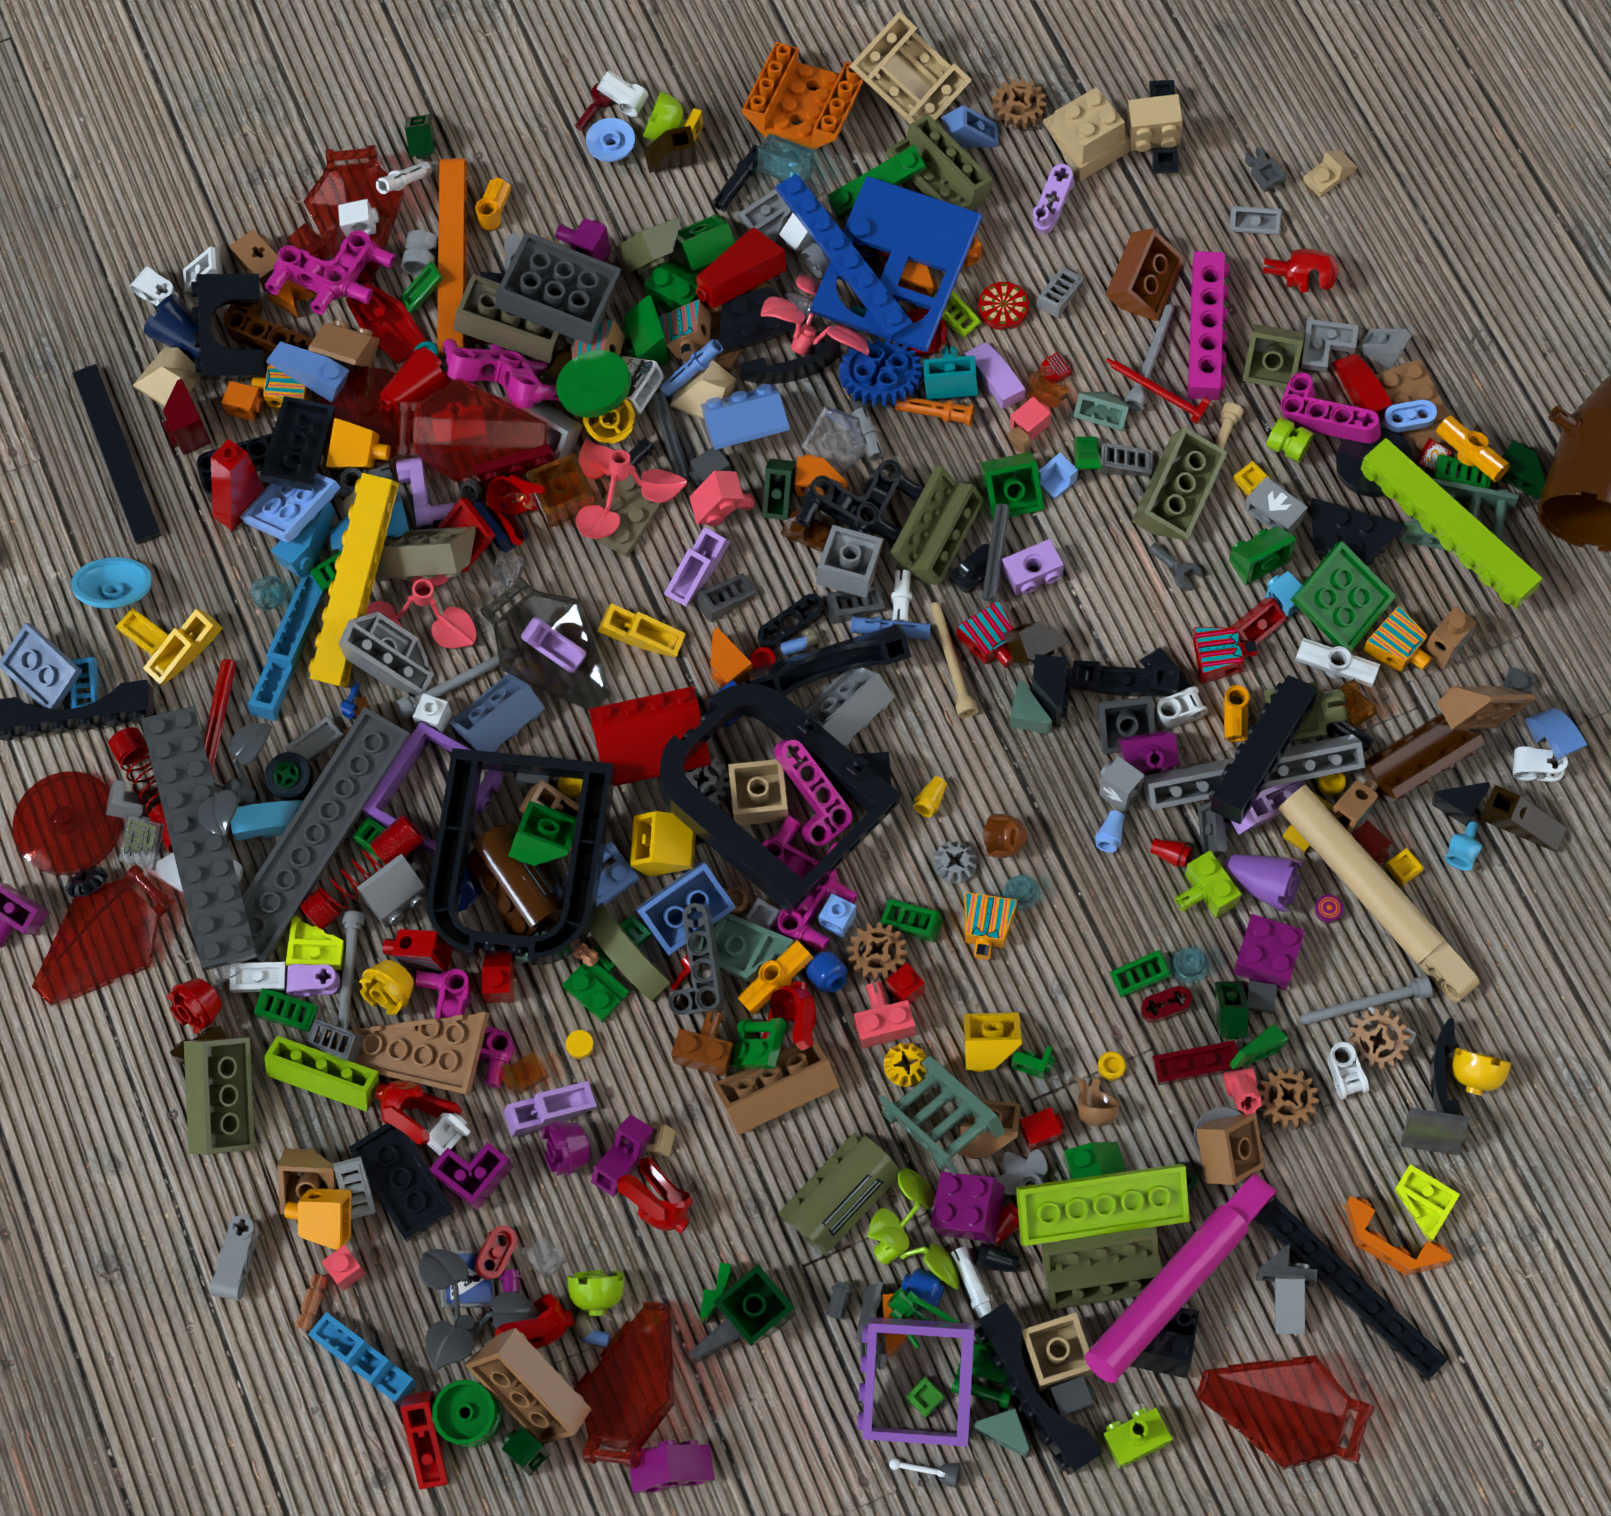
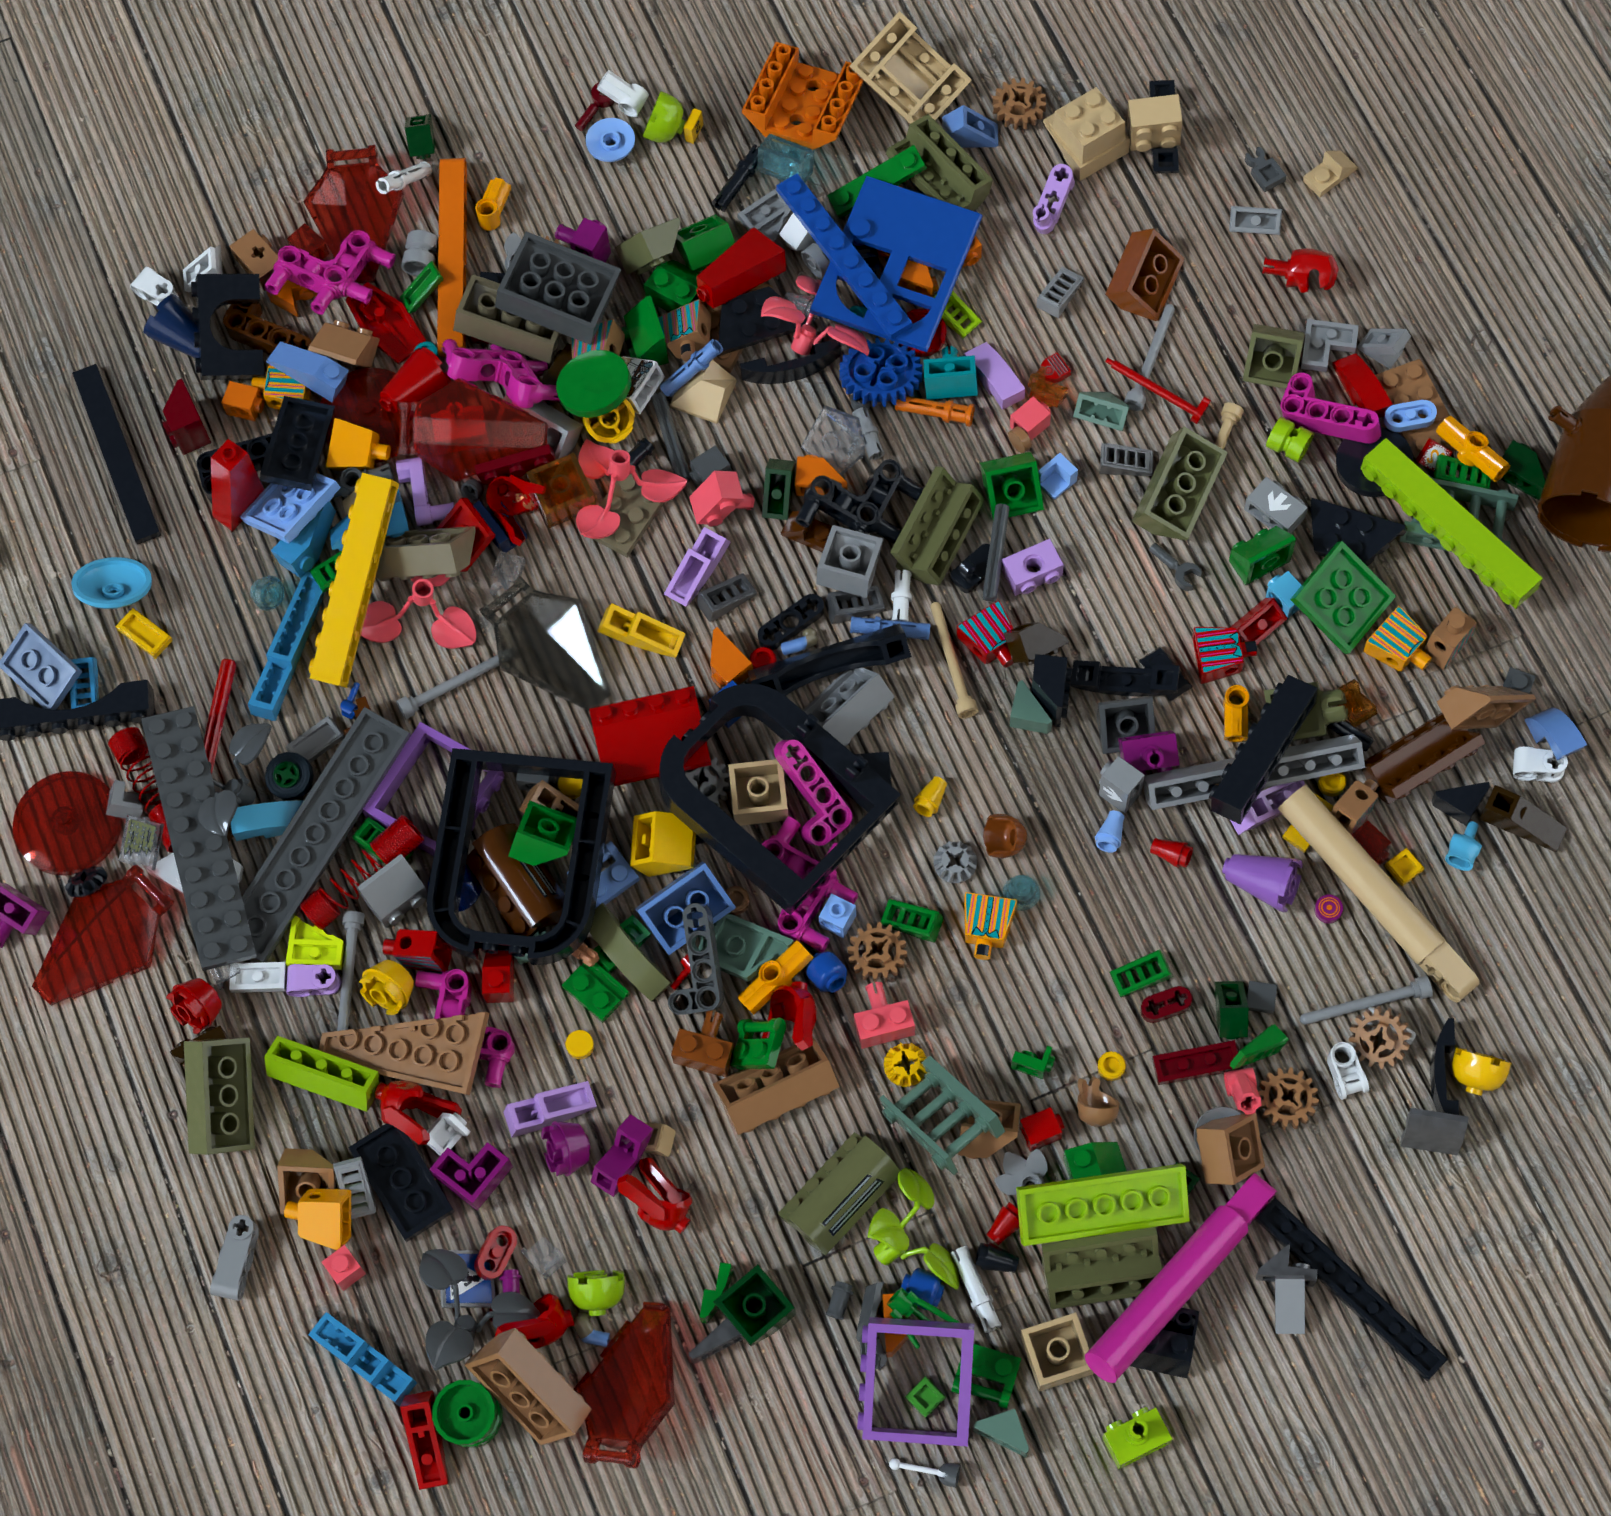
(163, 374): tan slope -> none
(182, 646): yellow slope -> none
(288, 1001): green slope -> none
(311, 1302): nougat axle -> none
(351, 1049): flat silver slope -> none
(358, 216): white brick -> none
(387, 652): light grey wedge -> none
(433, 713): white brick -> none
(497, 714): sand blue slope -> none
(524, 1073): clear orange bracket -> none
(525, 1450): dark green slope -> none
(553, 645): lavender animal -> none
(671, 150): dark brown slope -> none
(672, 1466): magenta brick -> none
(744, 416): medium blue slope -> none
(763, 914): light grey tile -> none
(905, 984): red brick -> none
(967, 1206): magenta brick -> none
(990, 1039): yellow slope -> none
(1003, 305): red tile -> none
(1068, 1441): black arch -> none
(1072, 1397): dark grey brick -> none
(1087, 453): green tile -> none
(1185, 708): white piece -> none
(1189, 965): clear light blue cone -> none
(1202, 384): dark pink brick -> none
(1209, 884): lime brick -> none
(1212, 831): dark grey plate -> none
(1249, 477): yellow tile -> none
(1269, 951): magenta brick -> none
(1287, 1409): clear red windscreen -> none
(1321, 657): white piece -> none
(1426, 1200): neon yellow wing -> none
(1430, 1257): orange slope -> none

